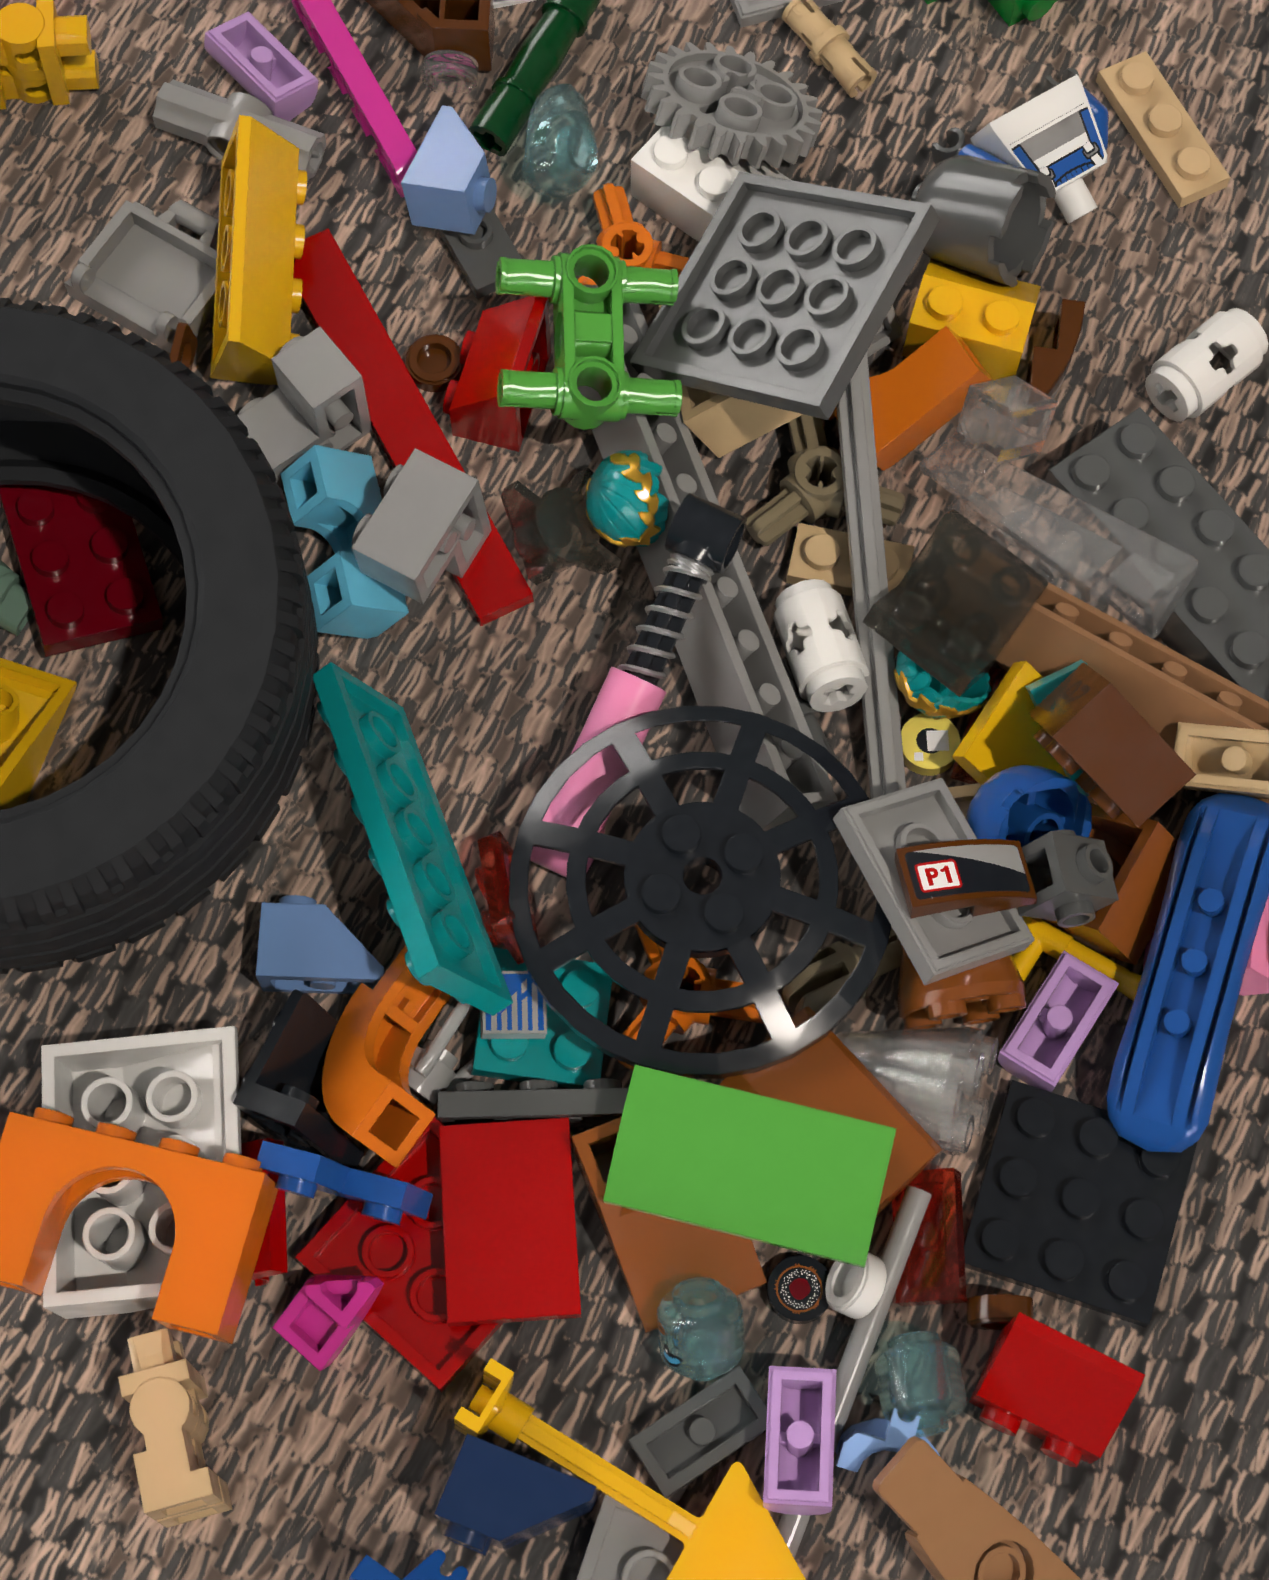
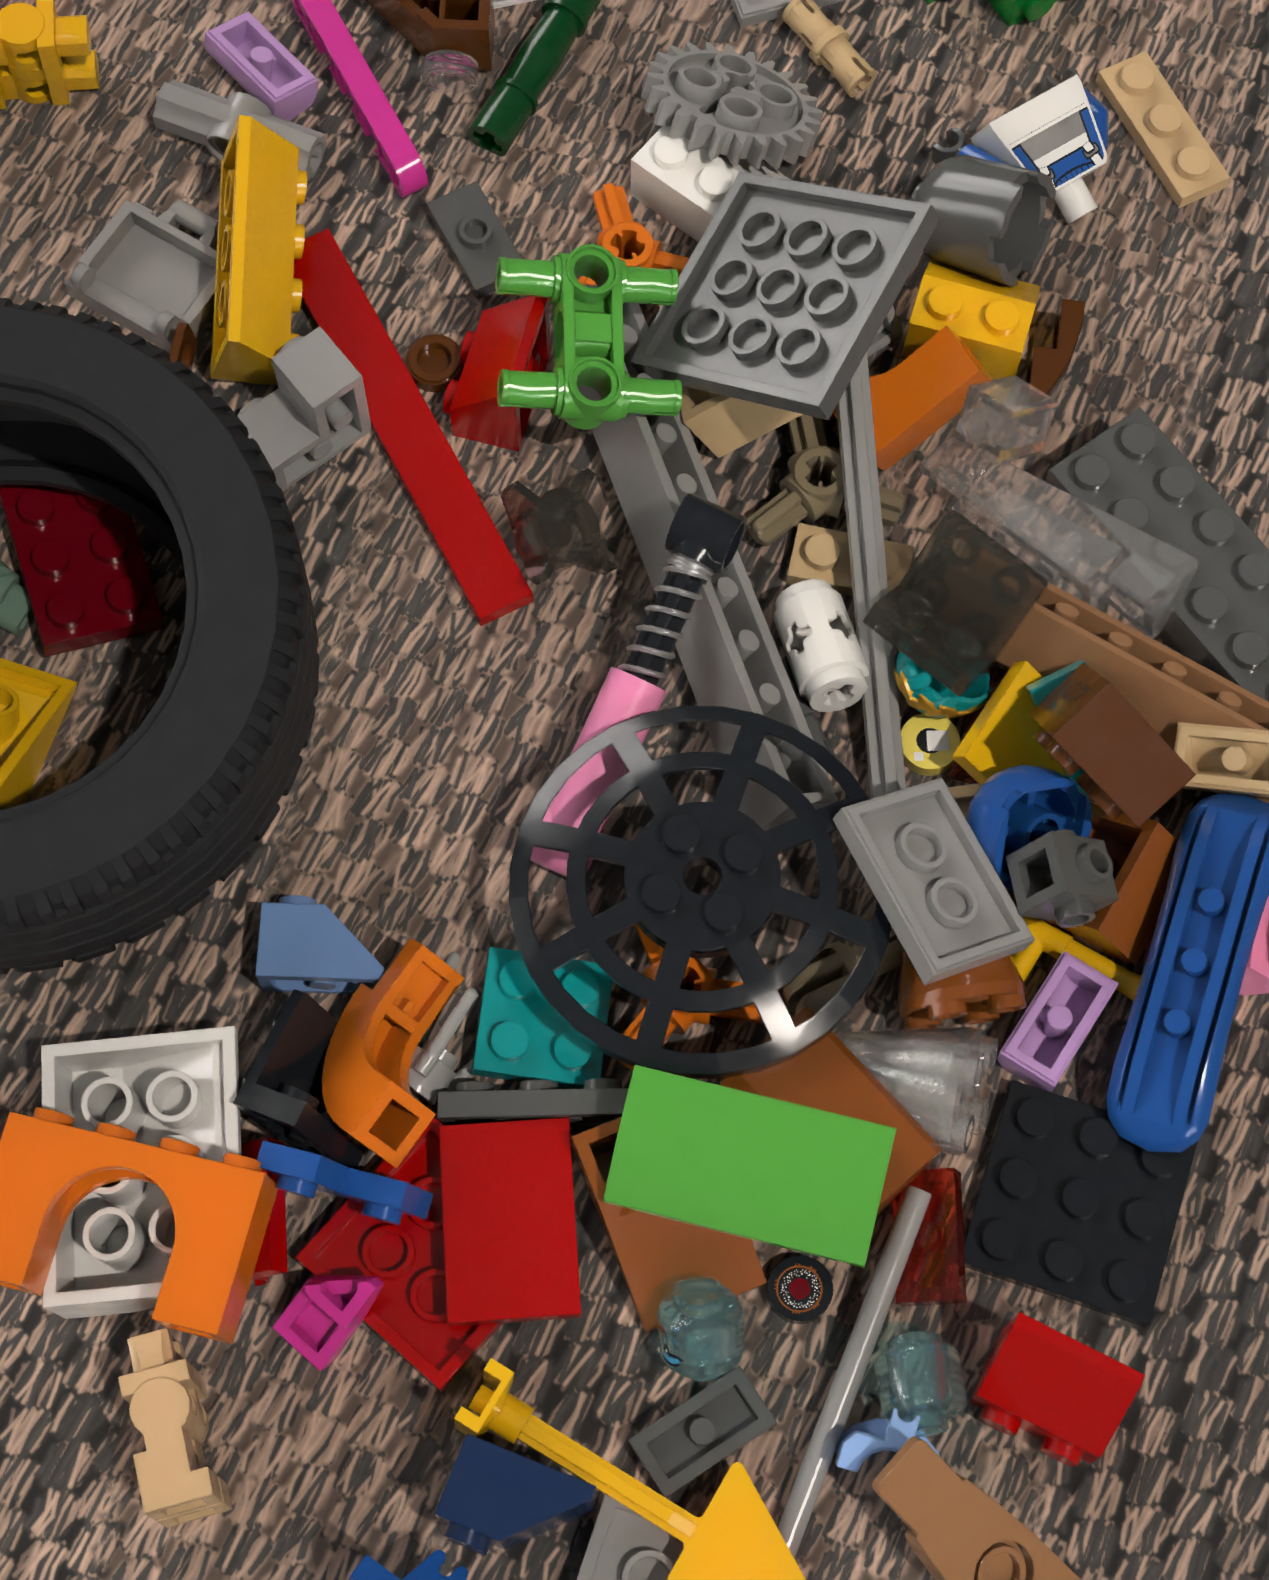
(330, 495): medium azure arch -> none
(410, 842): teal plate -> none
(424, 525): light grey brick -> none
(449, 178): medium blue slope -> none
(494, 883): clear red plate -> none
(523, 1018): tile -> none
(559, 144): clear light blue hat -> none
(626, 500): teal hair -> none
(800, 1440): lavender brick -> none
(856, 1289): white tile -> none
(964, 874): slope -> none
(996, 1310): reddish brown tile -> none
(1183, 379): white piece -> none

